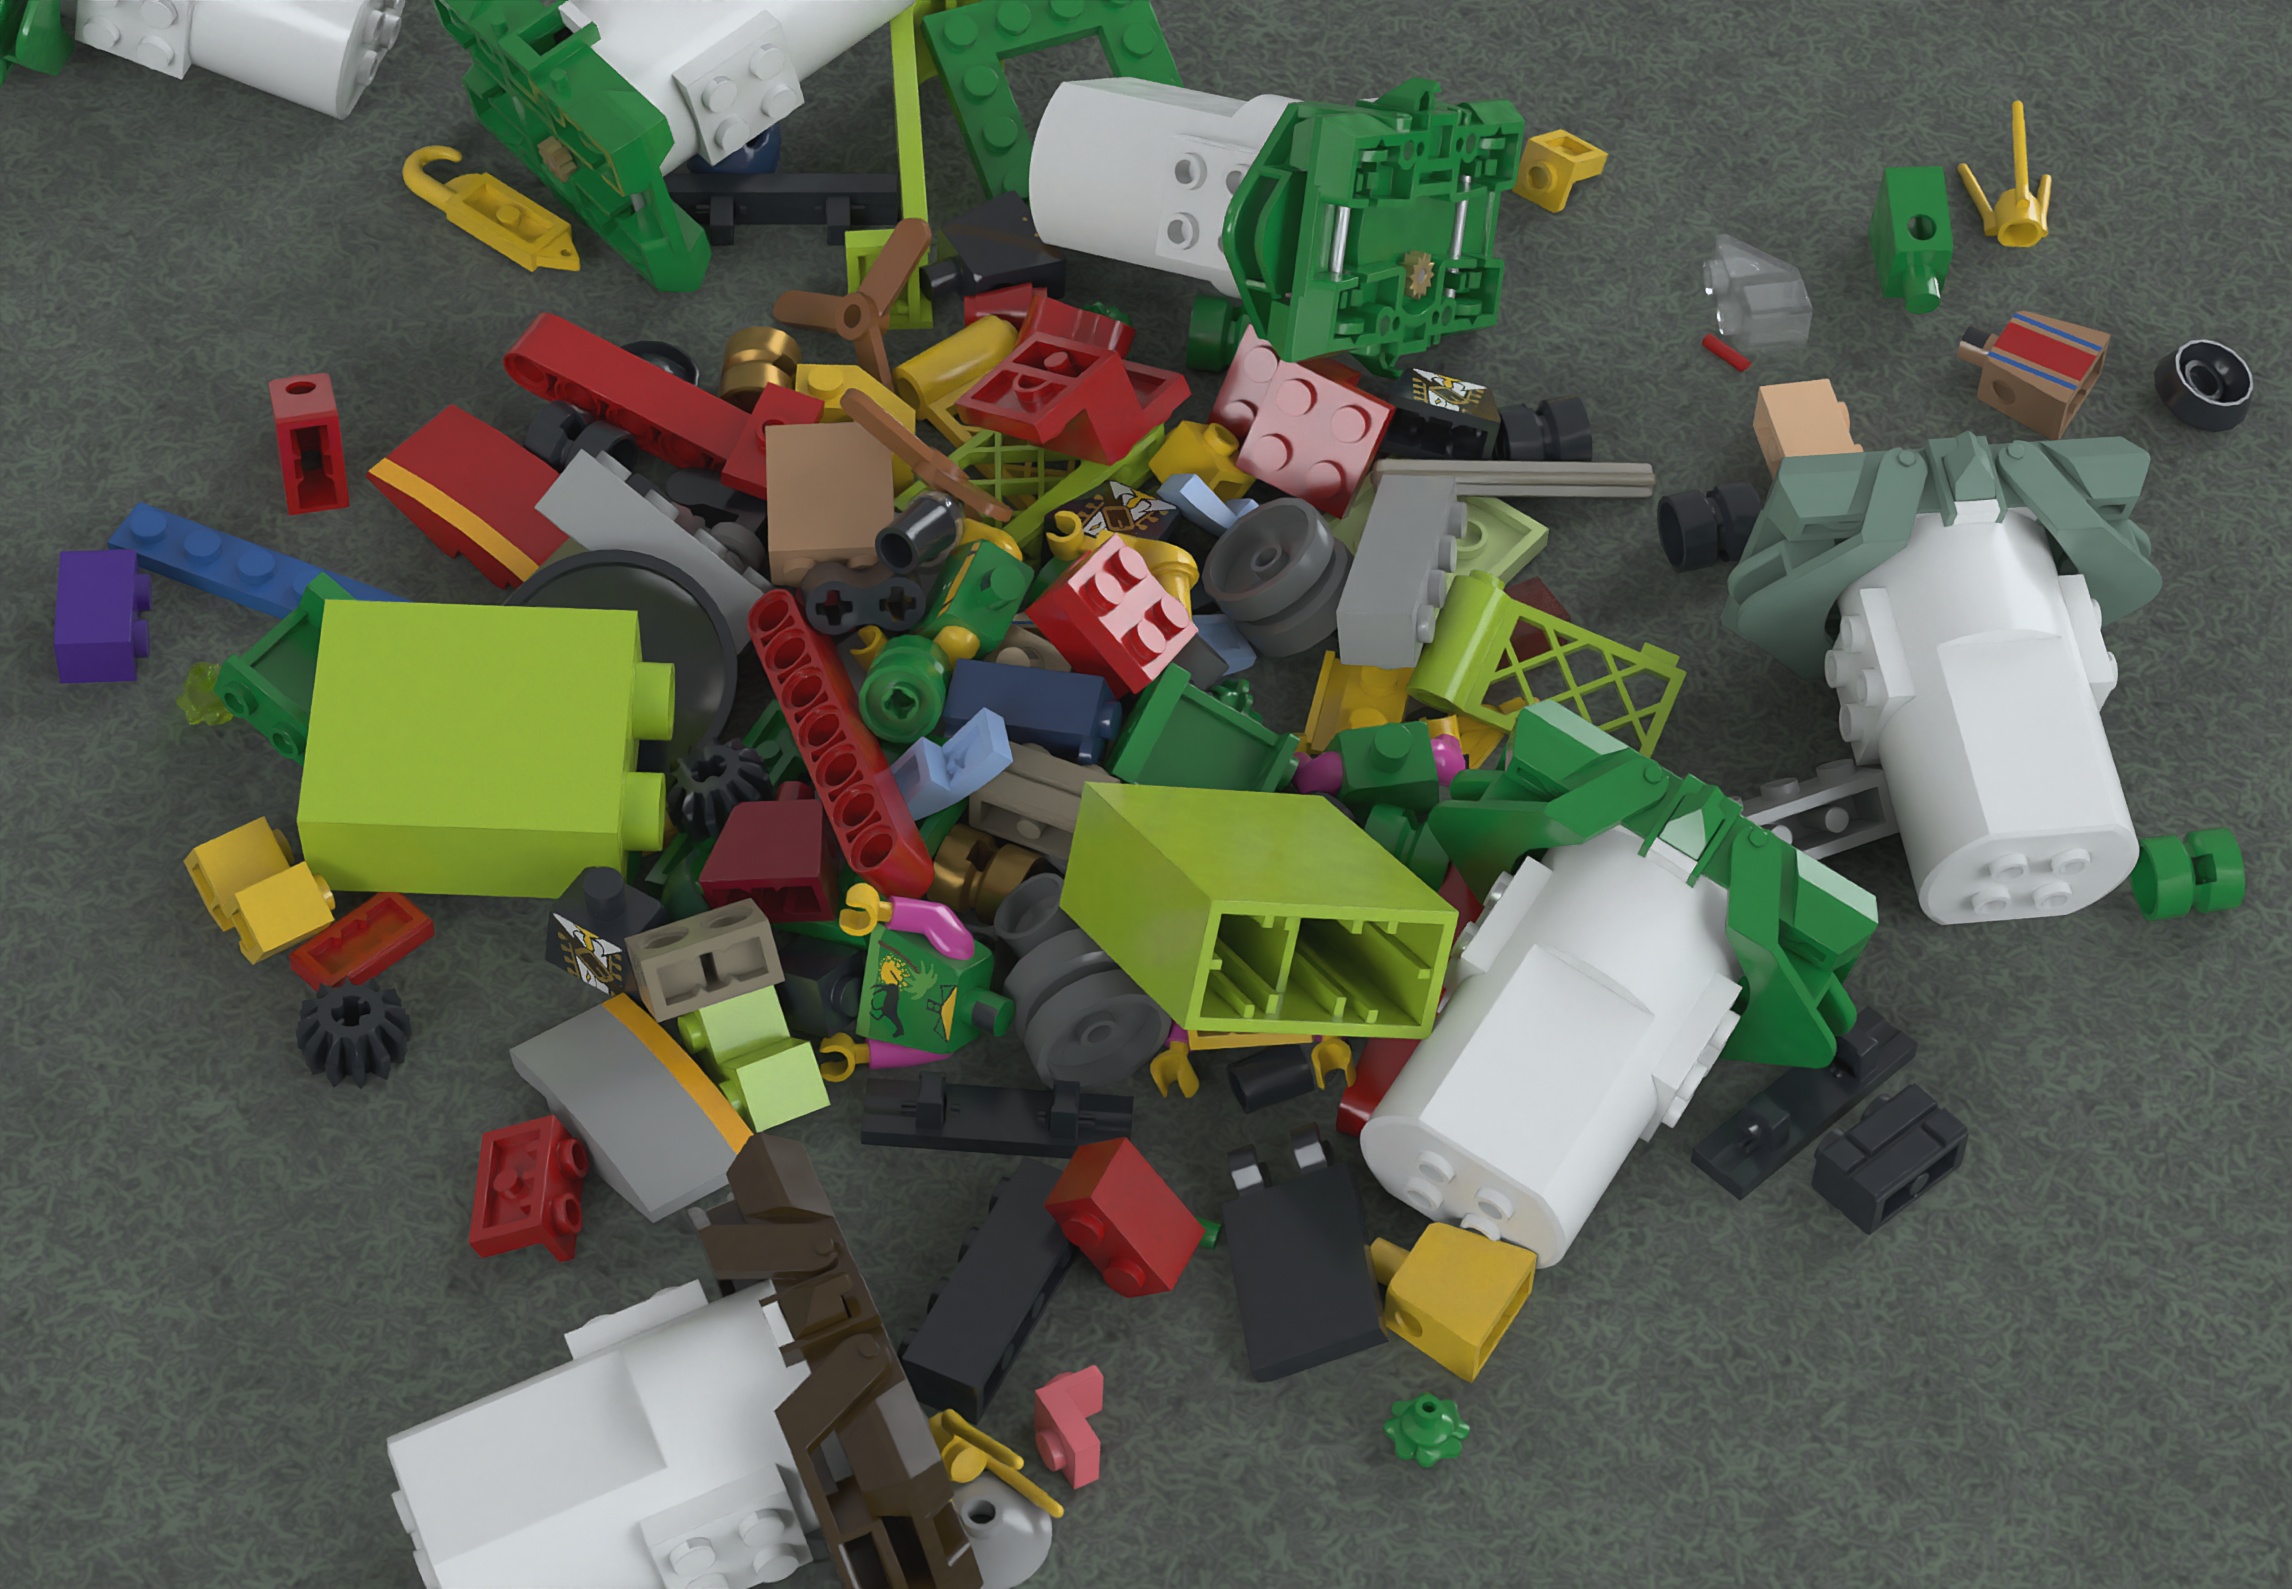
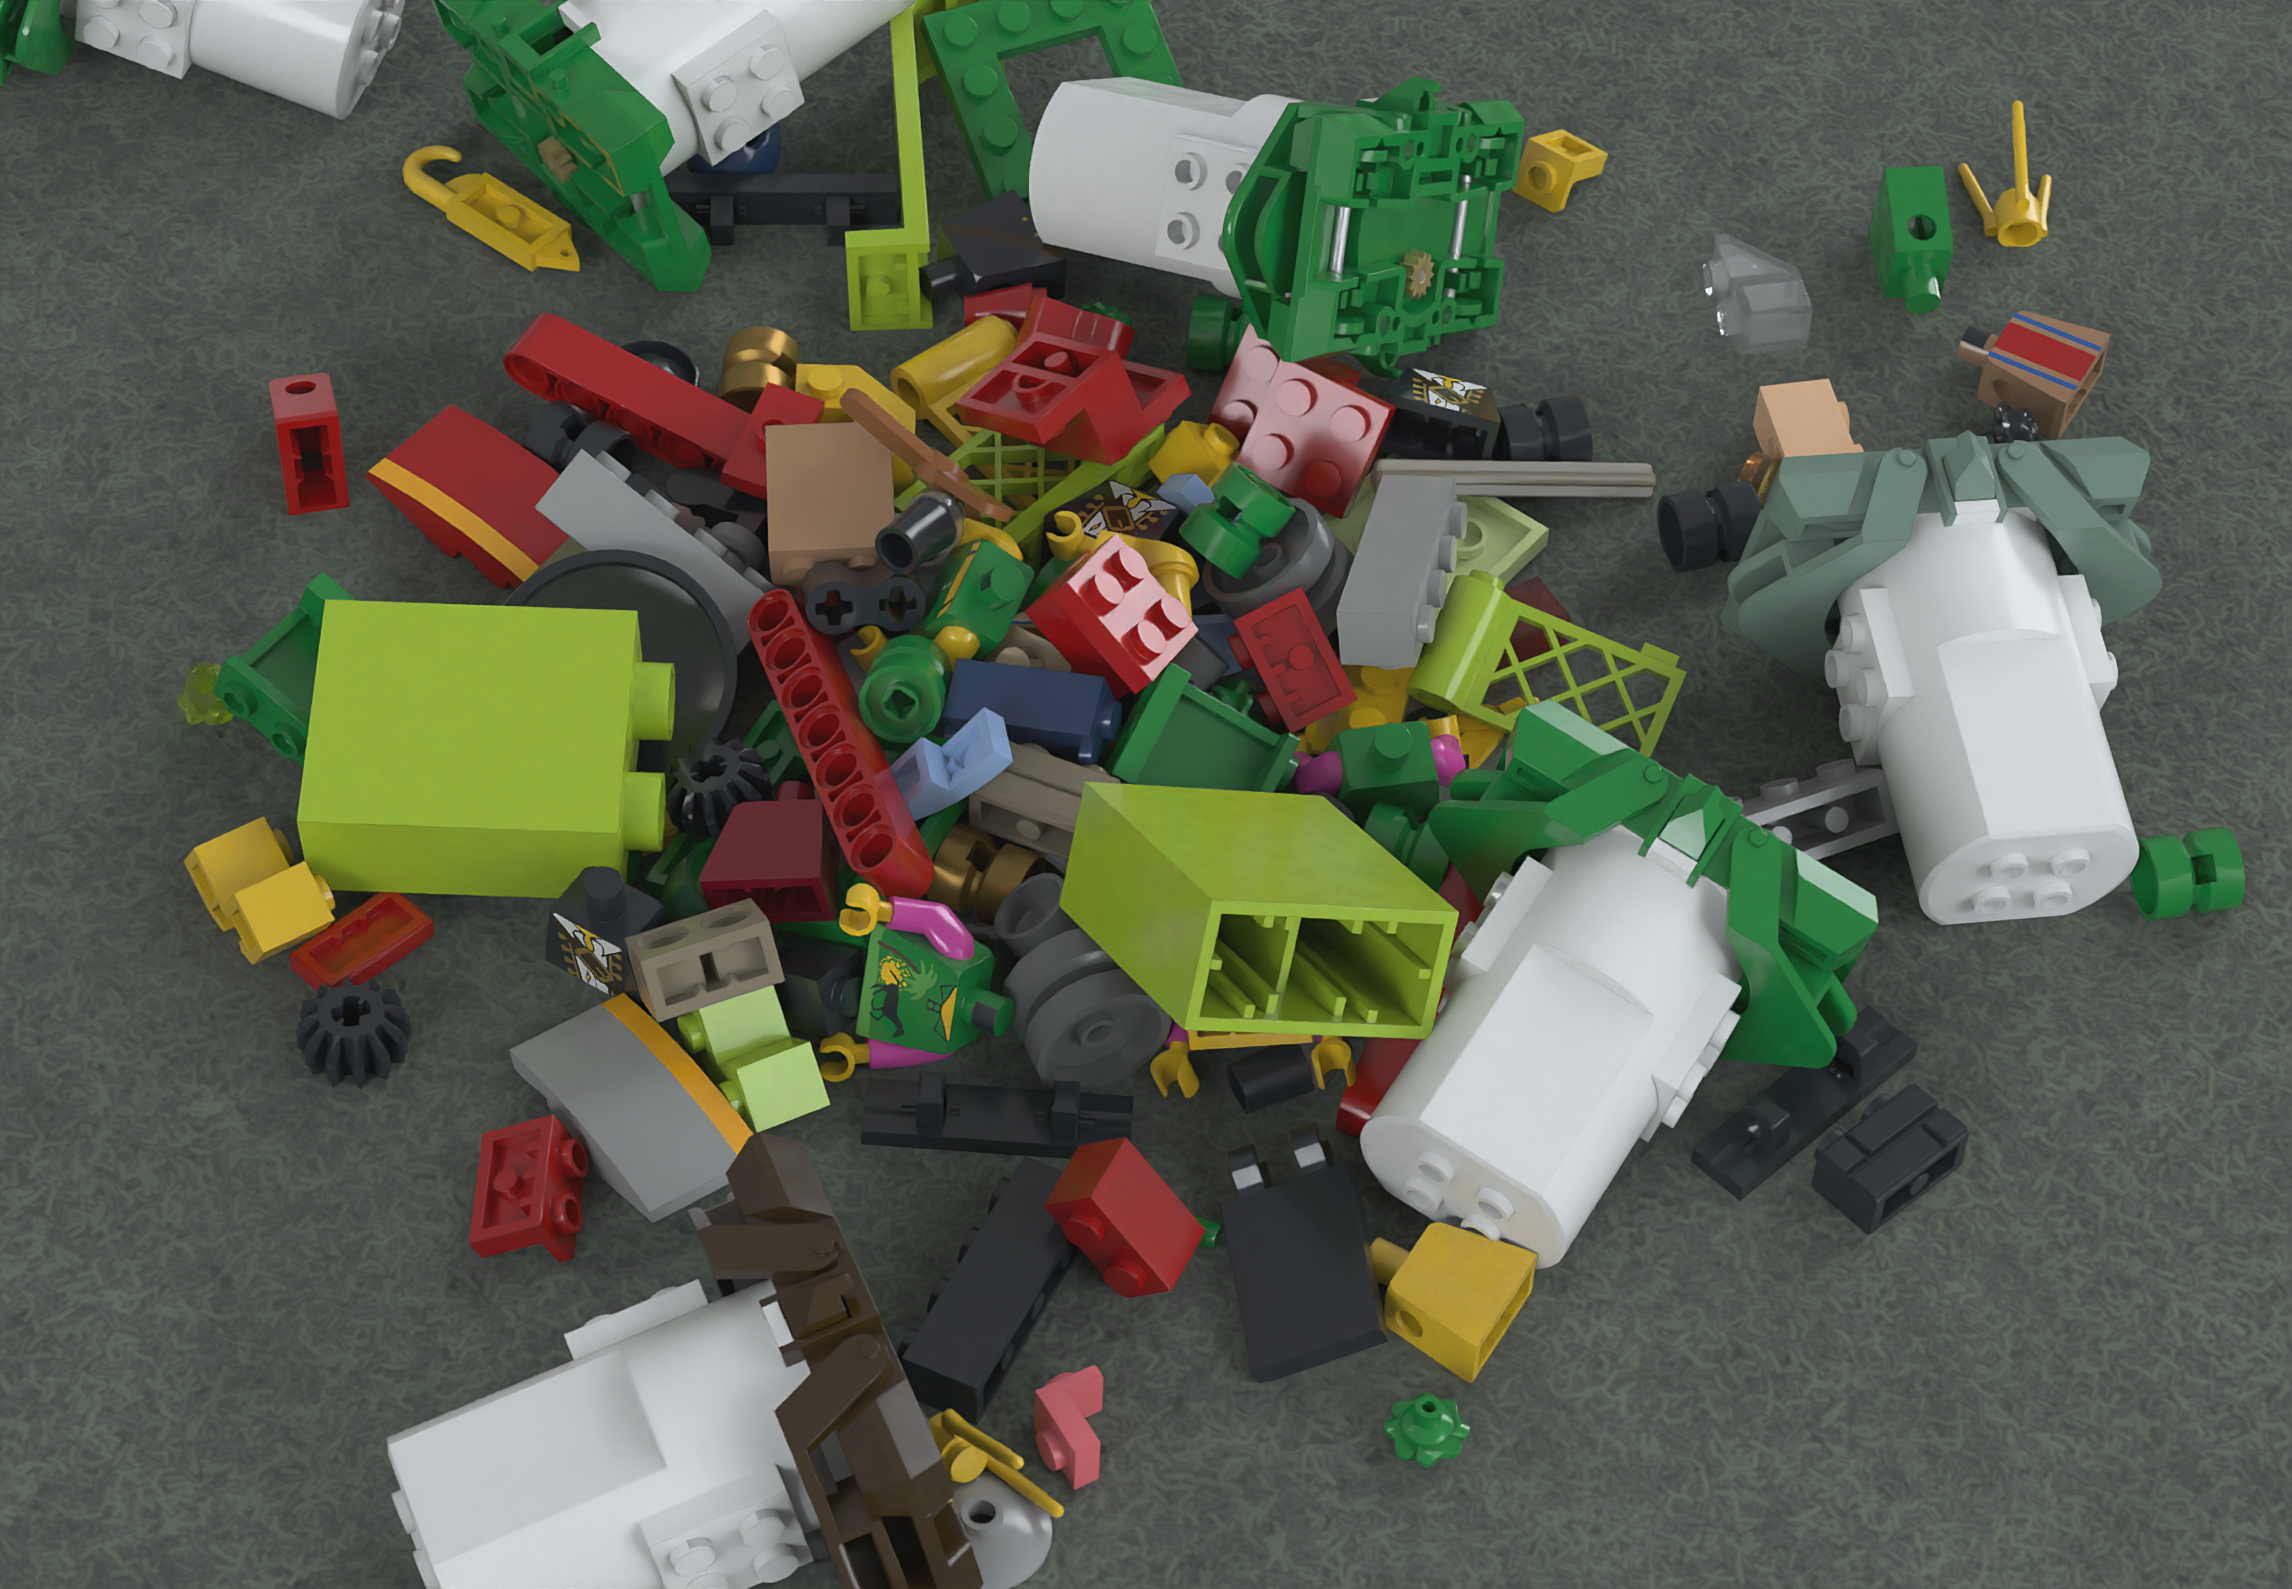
(99, 616): dark purple brick -> none
(225, 563): blue plate -> none
(863, 314): dark orange piece -> none
(1232, 542): none -> green wheel
(1291, 661): none -> red bracket
(1726, 353): red piece -> none
(1760, 473): none -> clear orange tile
(2012, 425): none -> black plant
(2205, 385): black hat -> none

